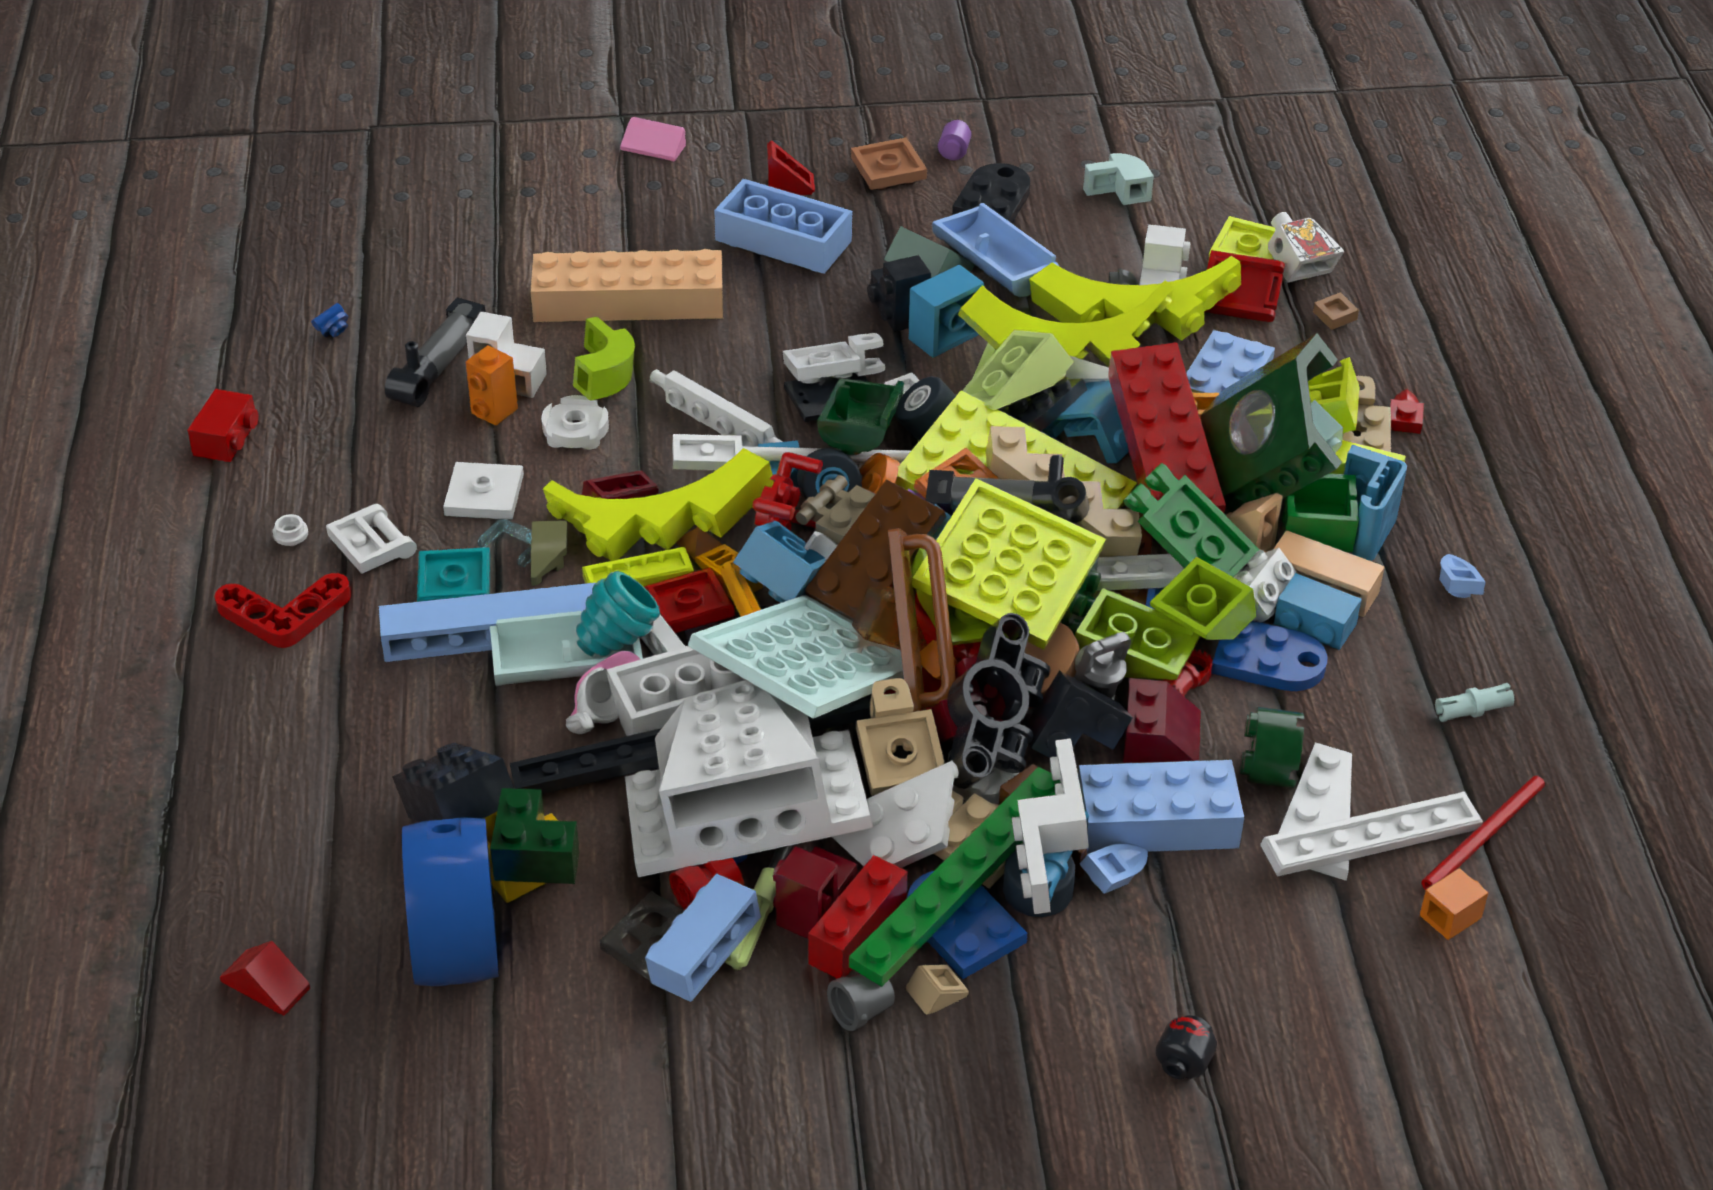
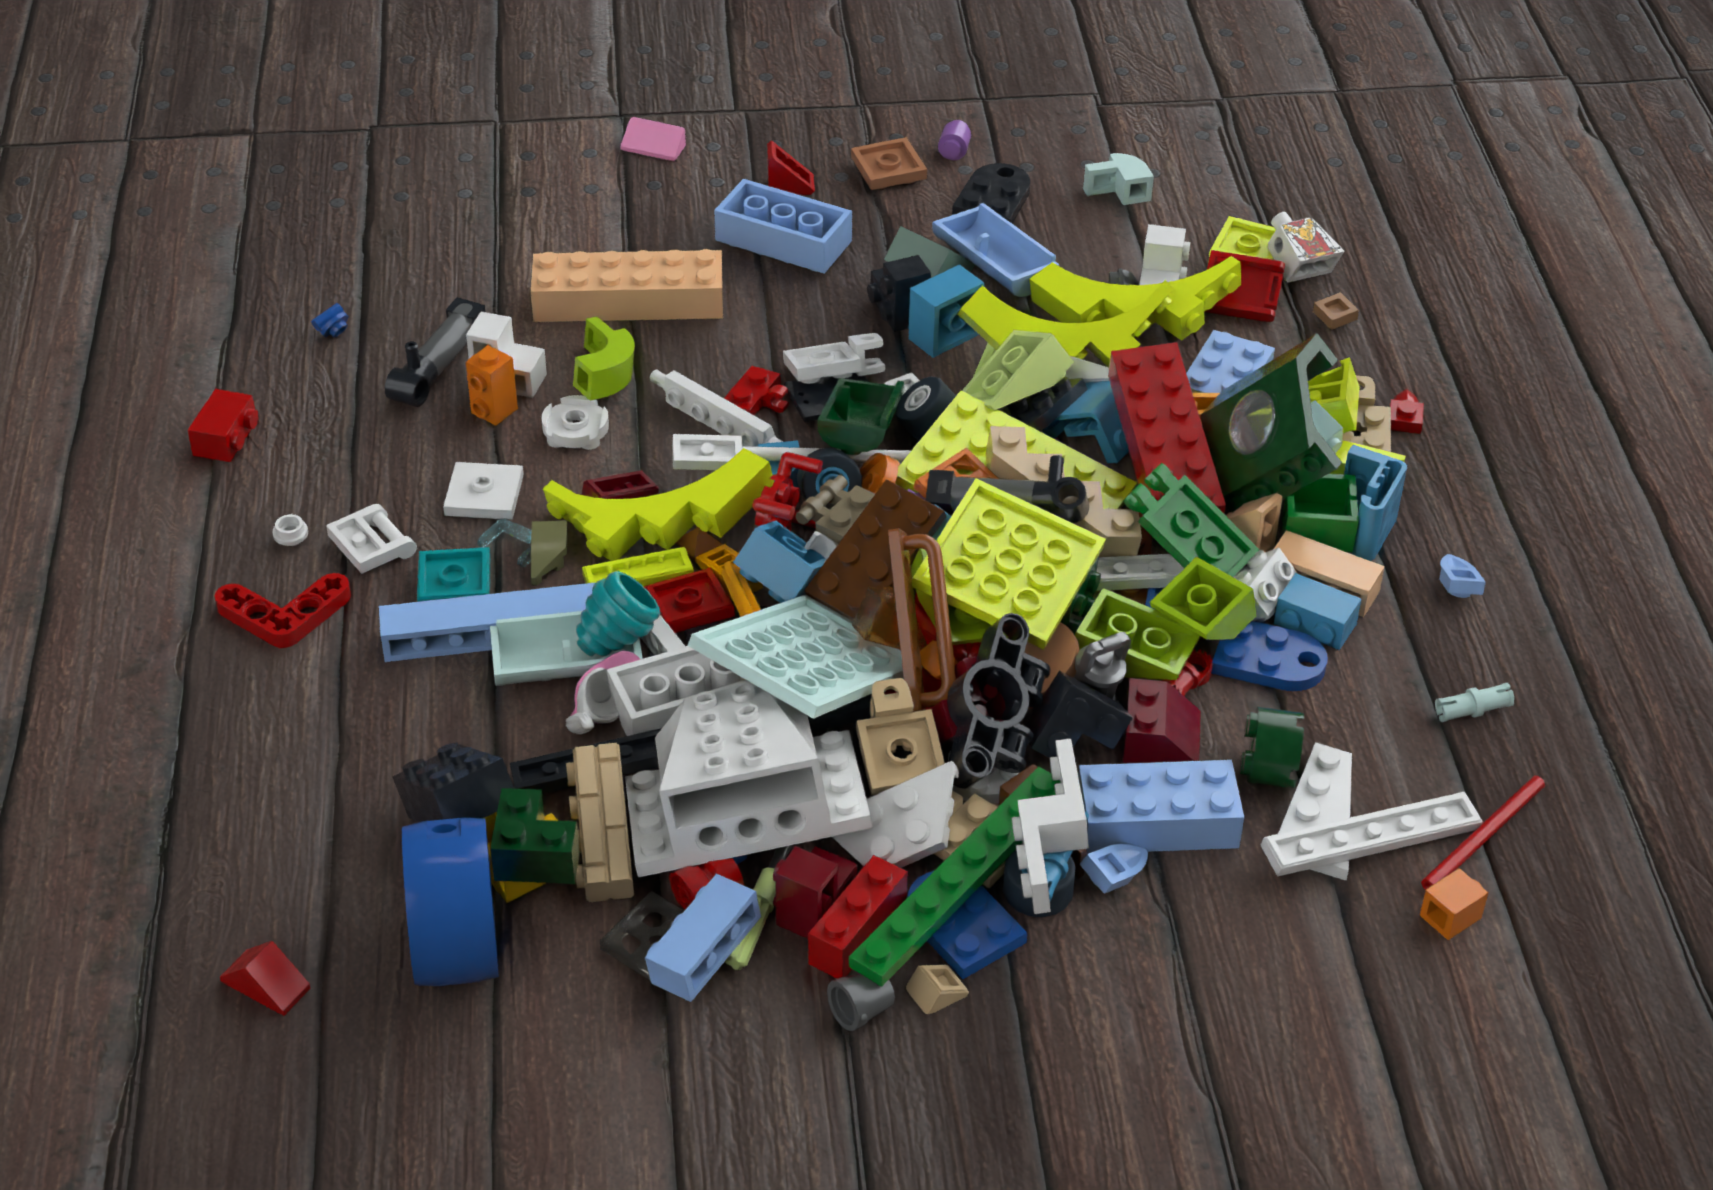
(602, 822): none -> tan brick
(758, 389): none -> red plate
(1186, 1047): black head -> none

